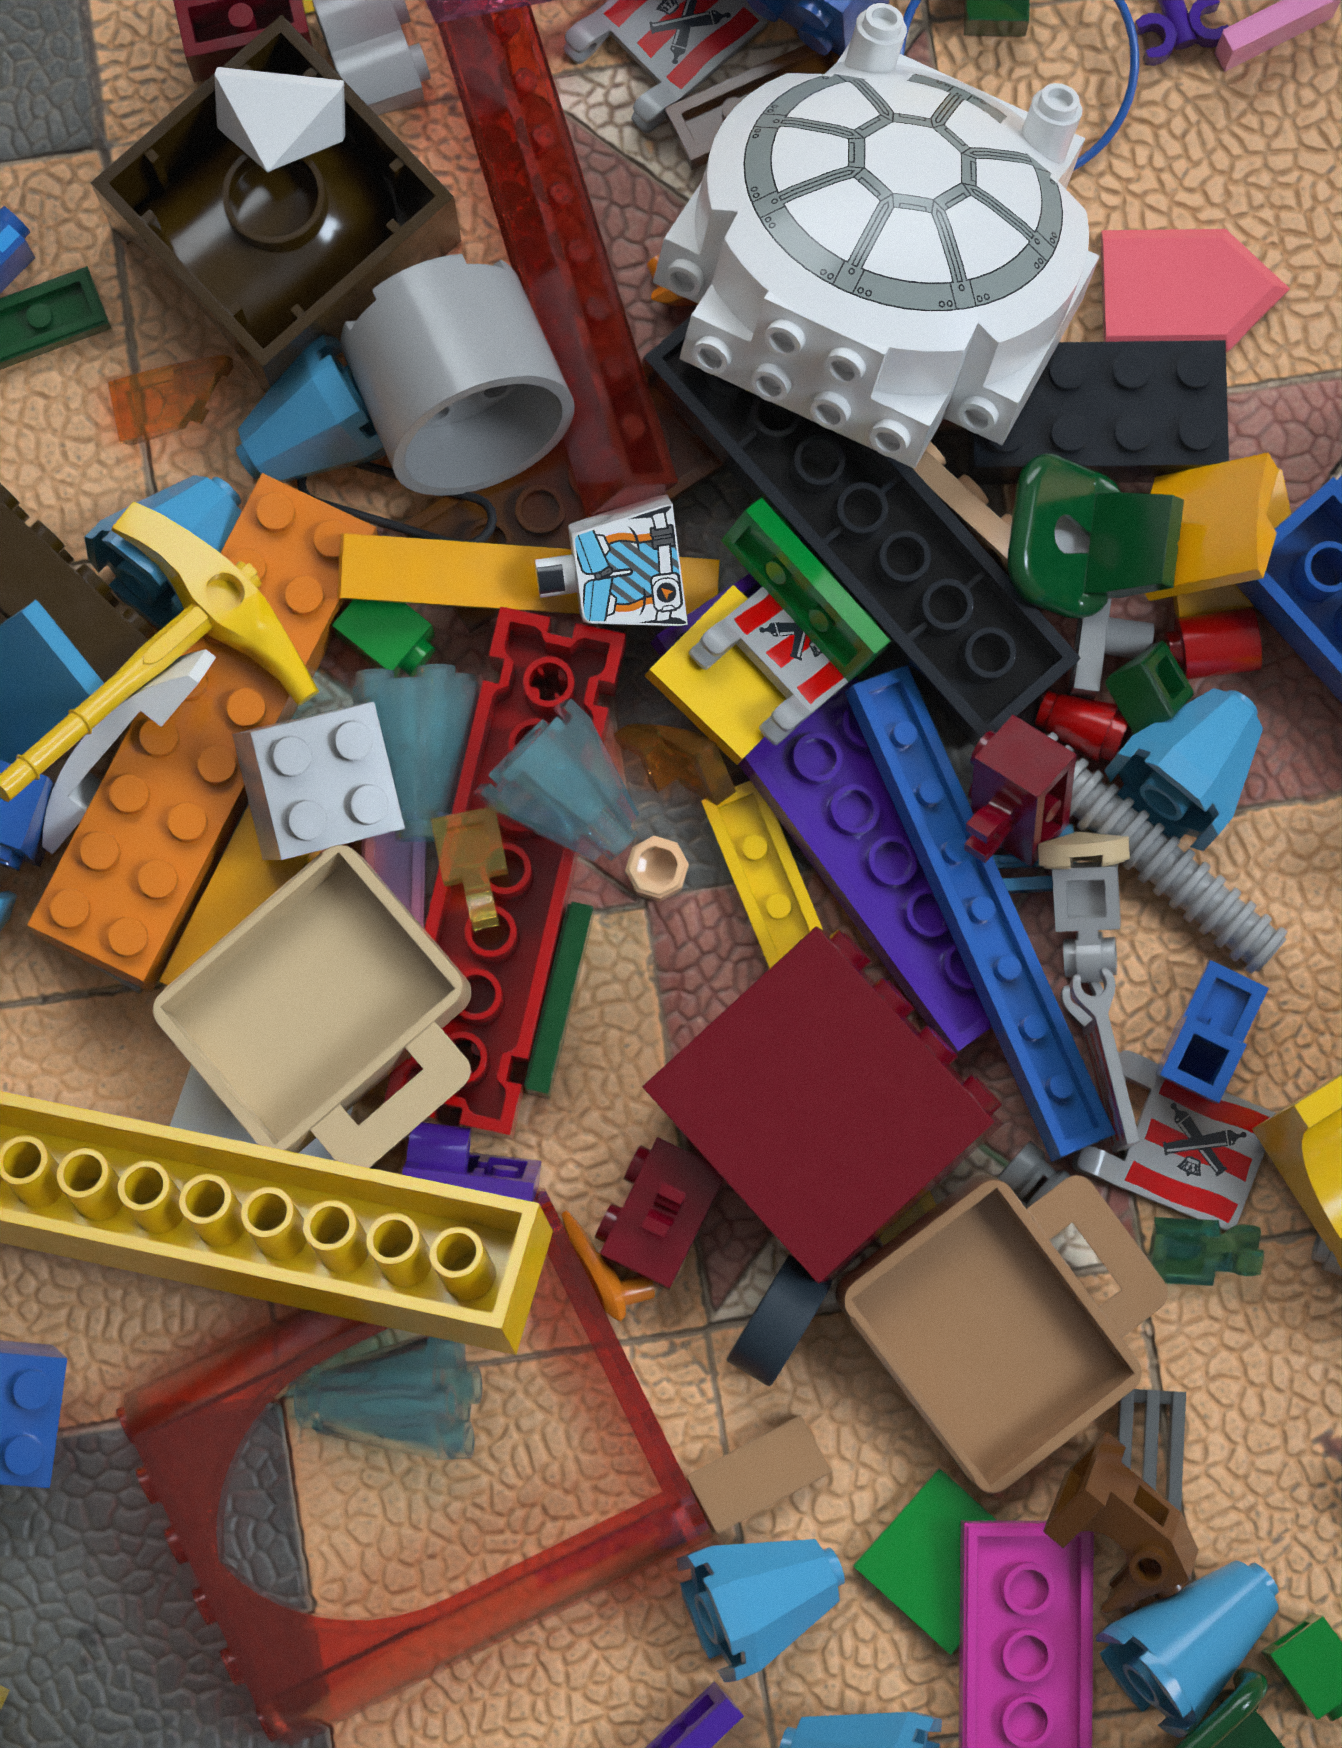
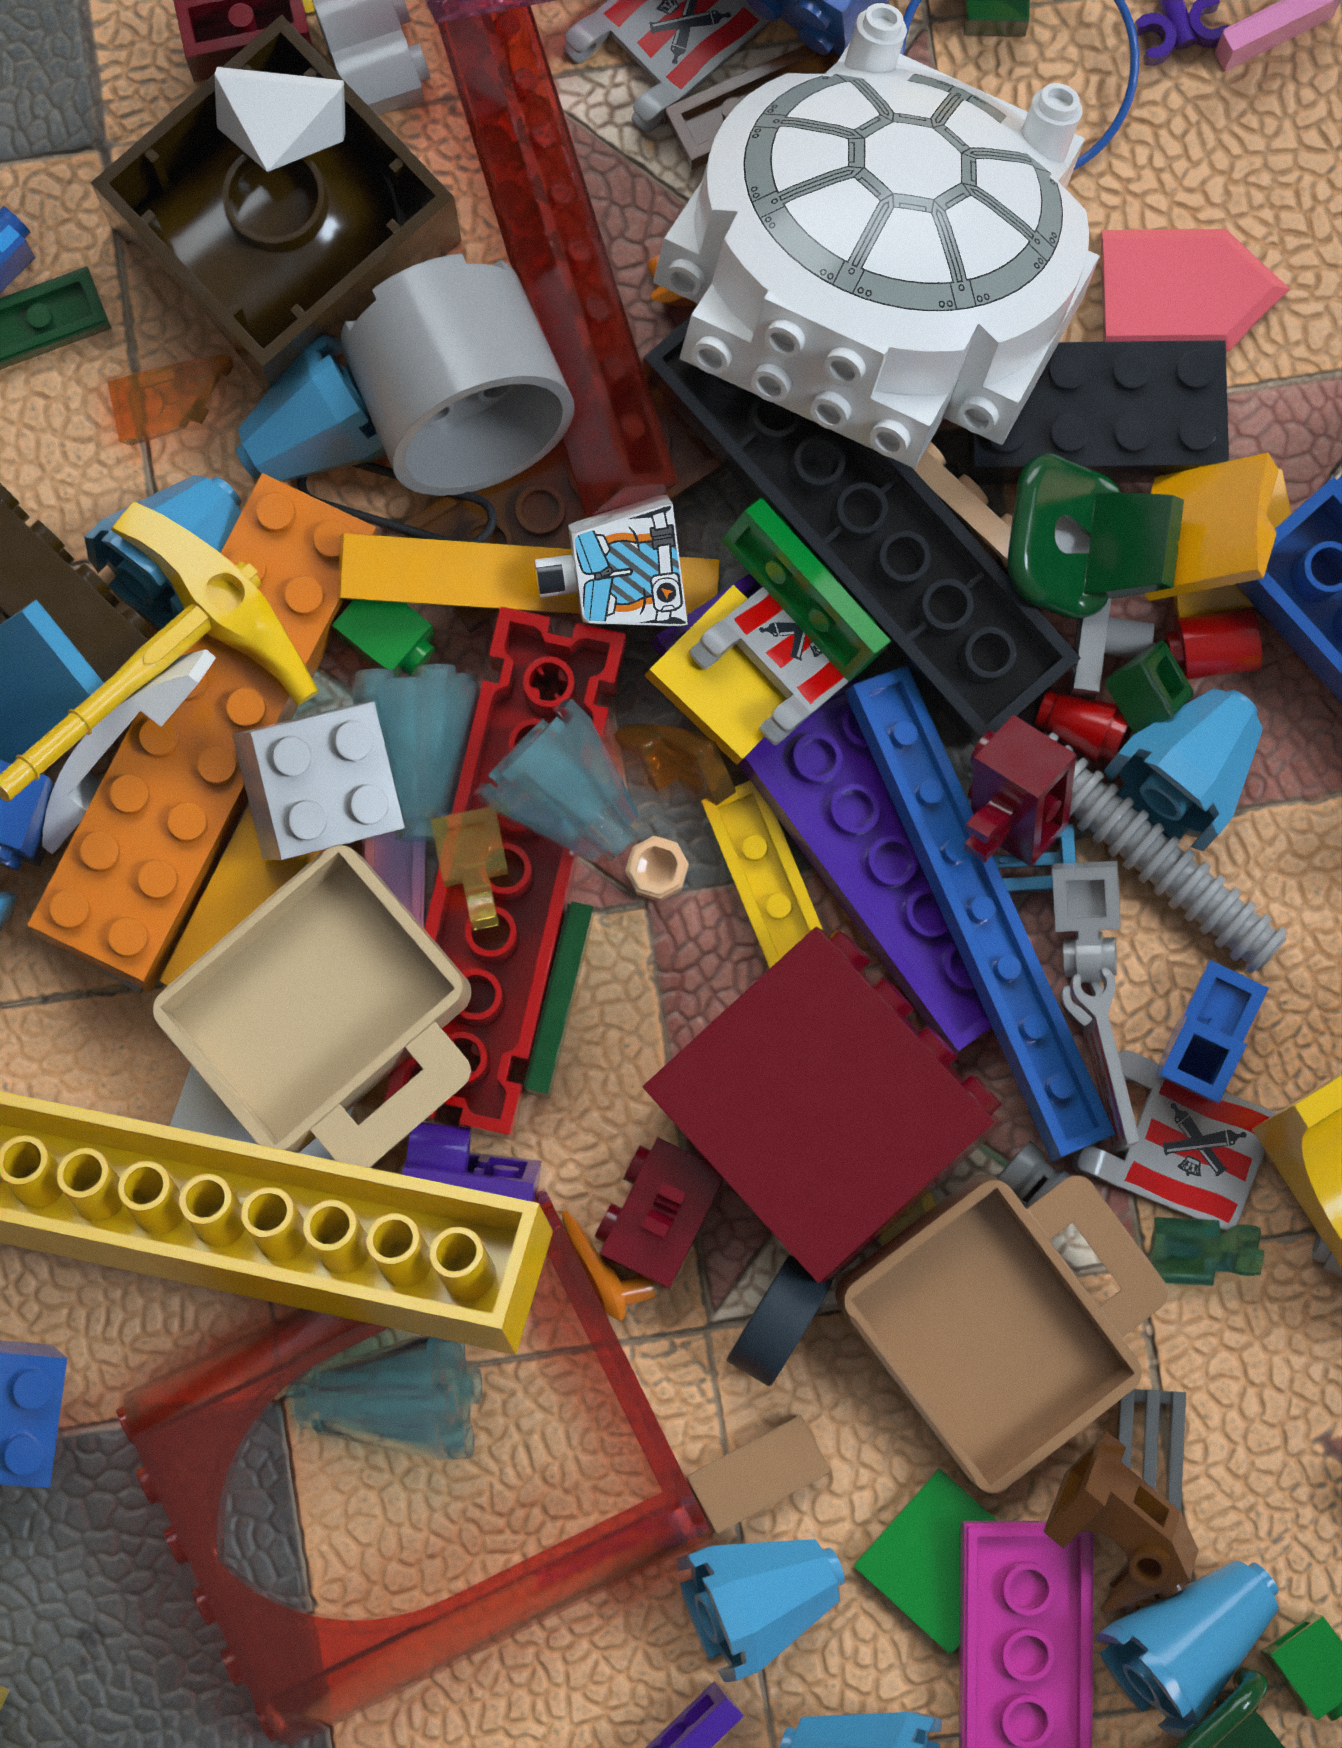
(1086, 846): tan tile -> none

